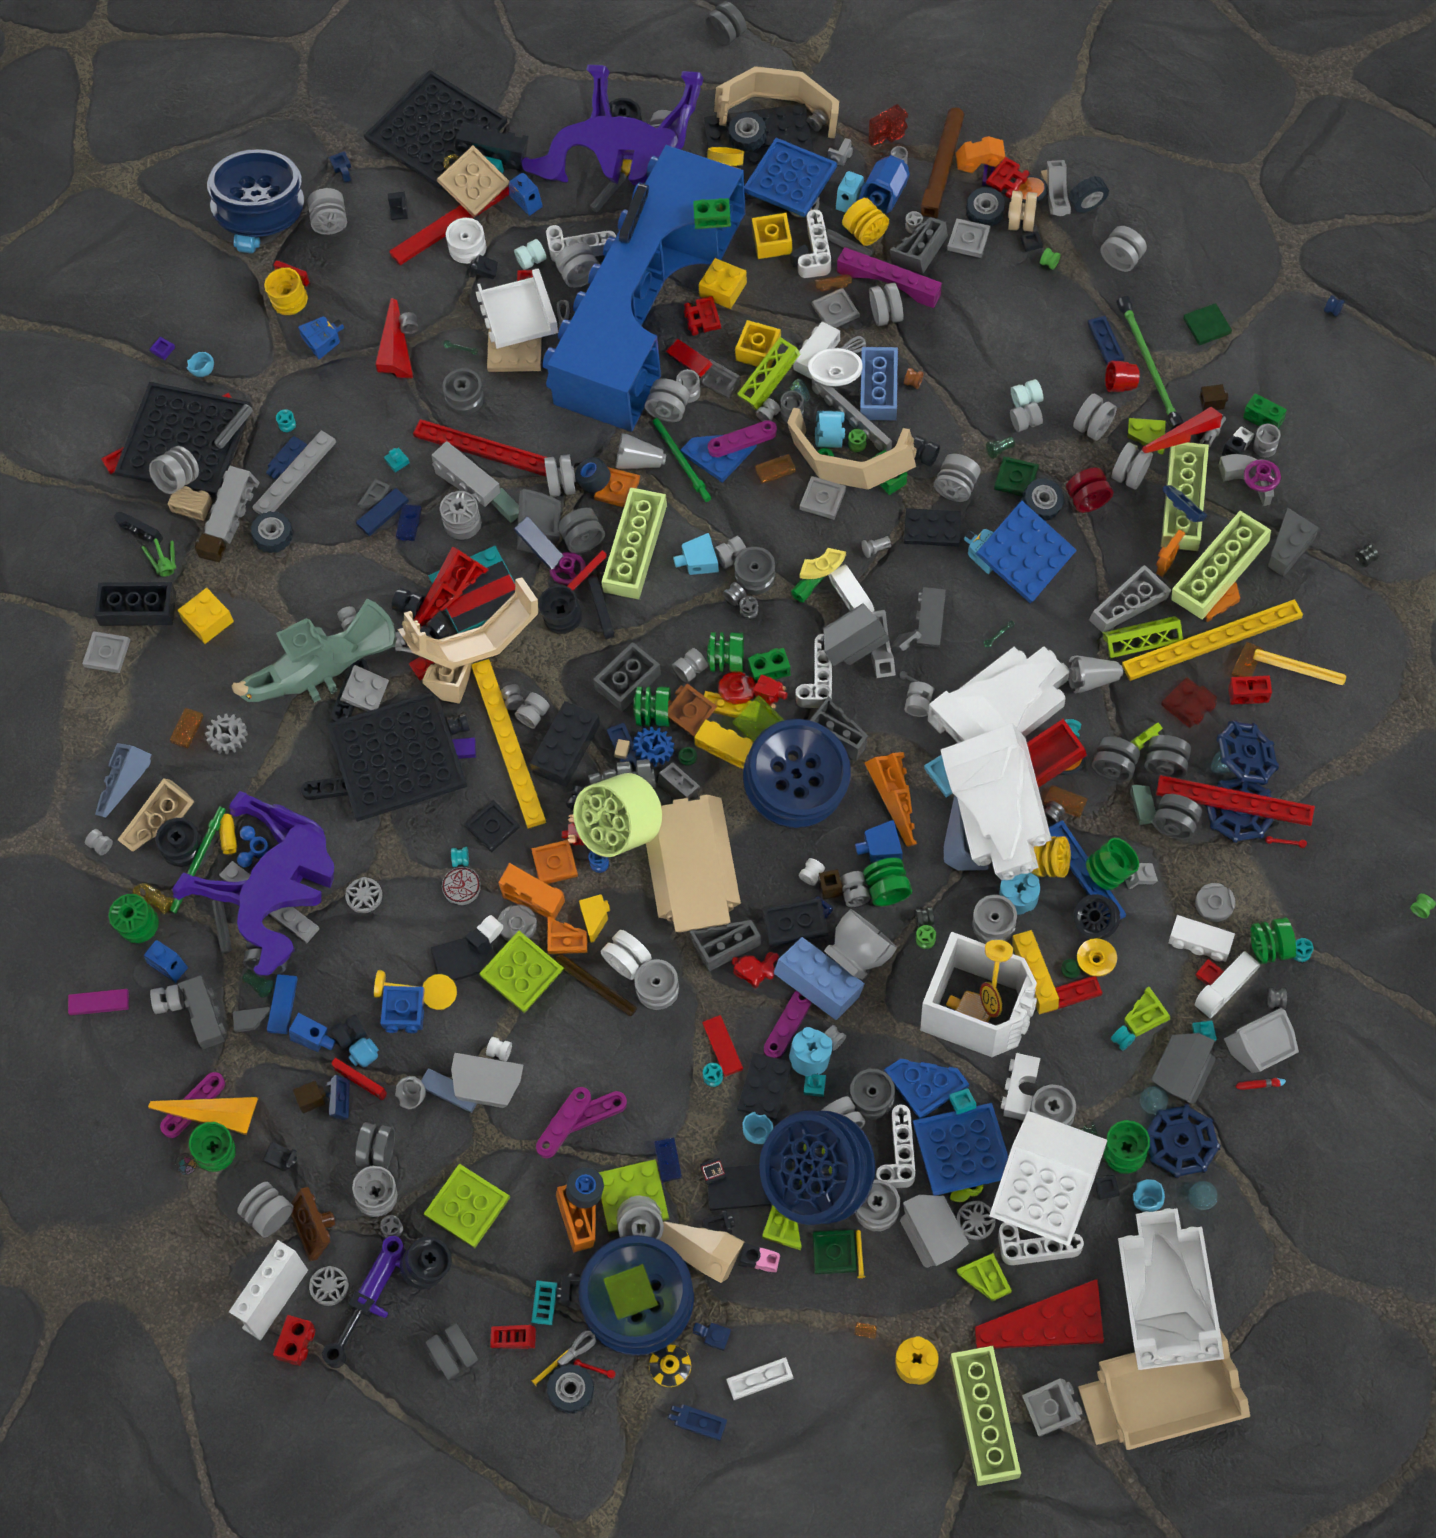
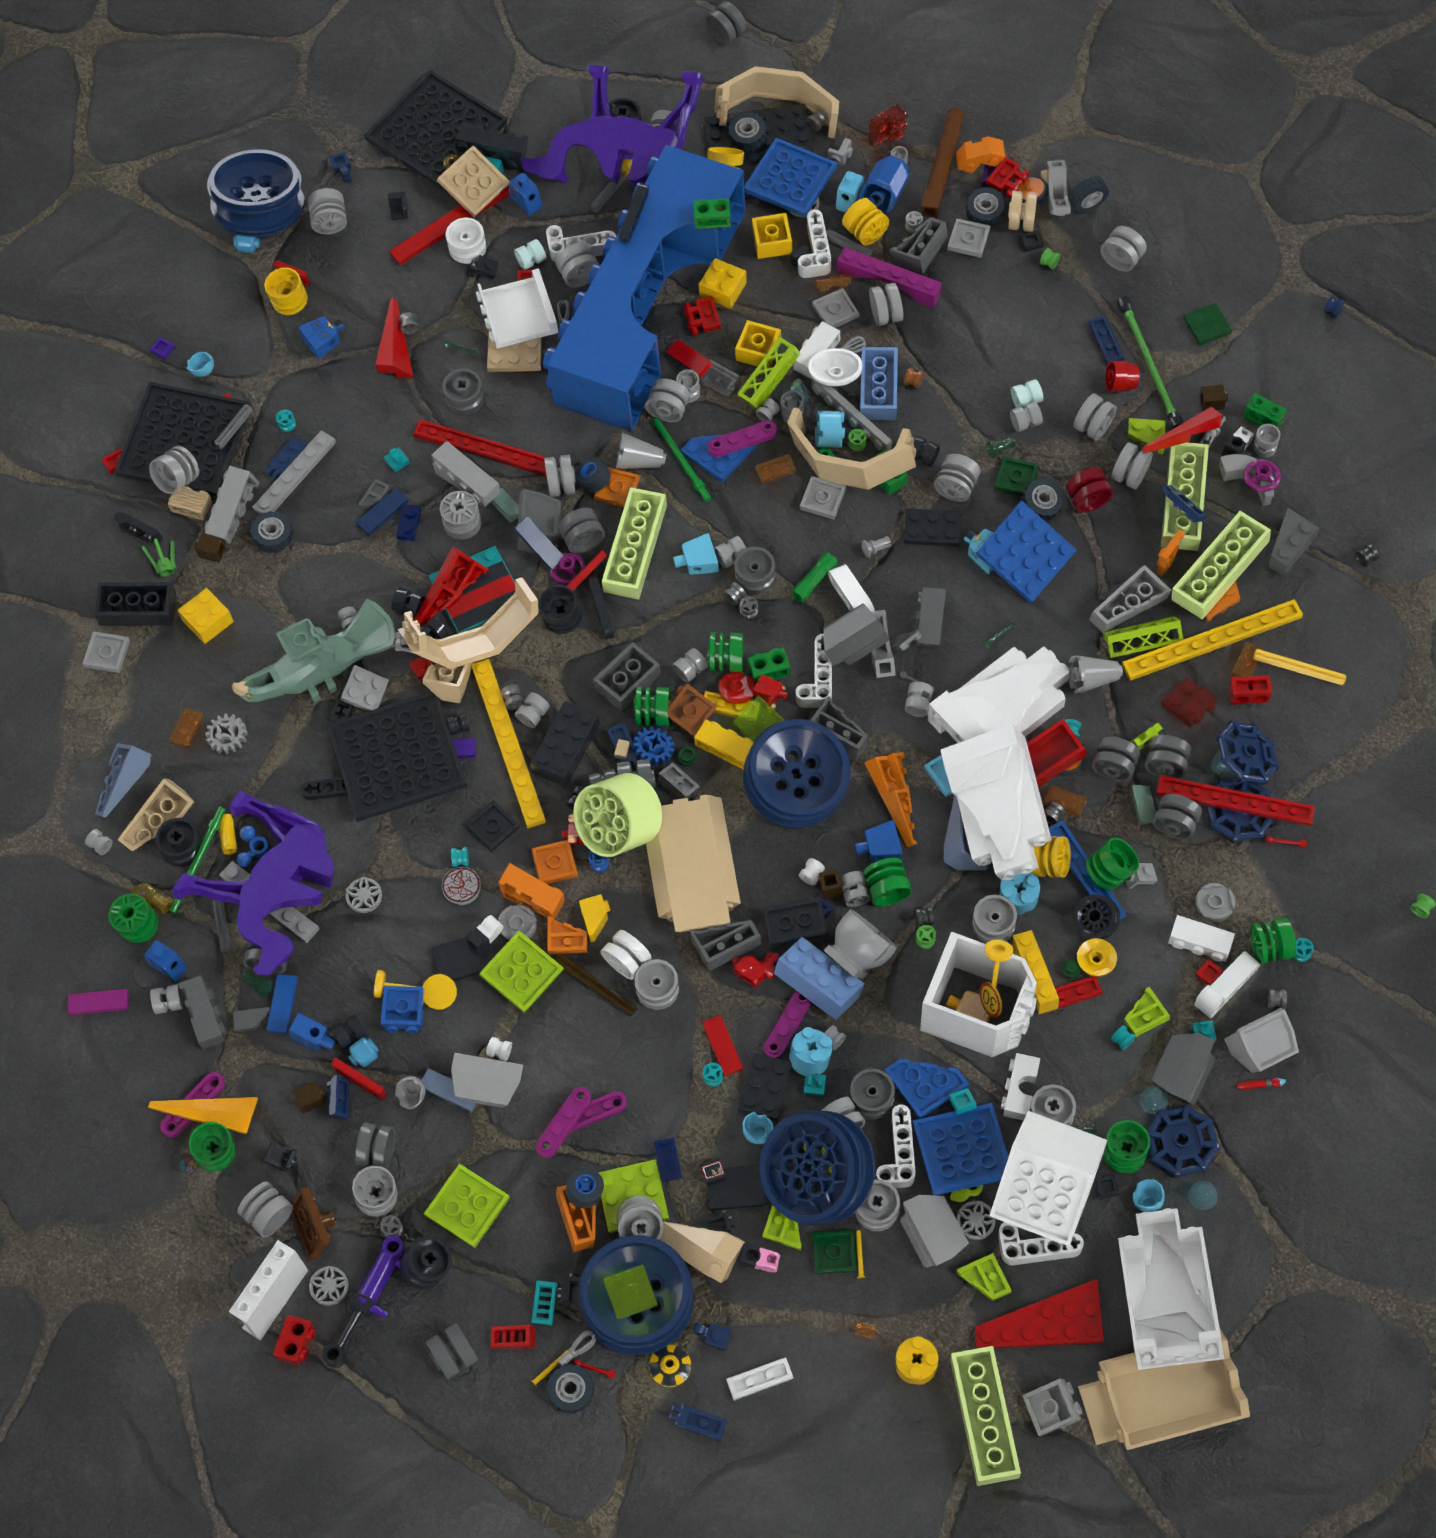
(823, 565): light yellow tile -> none

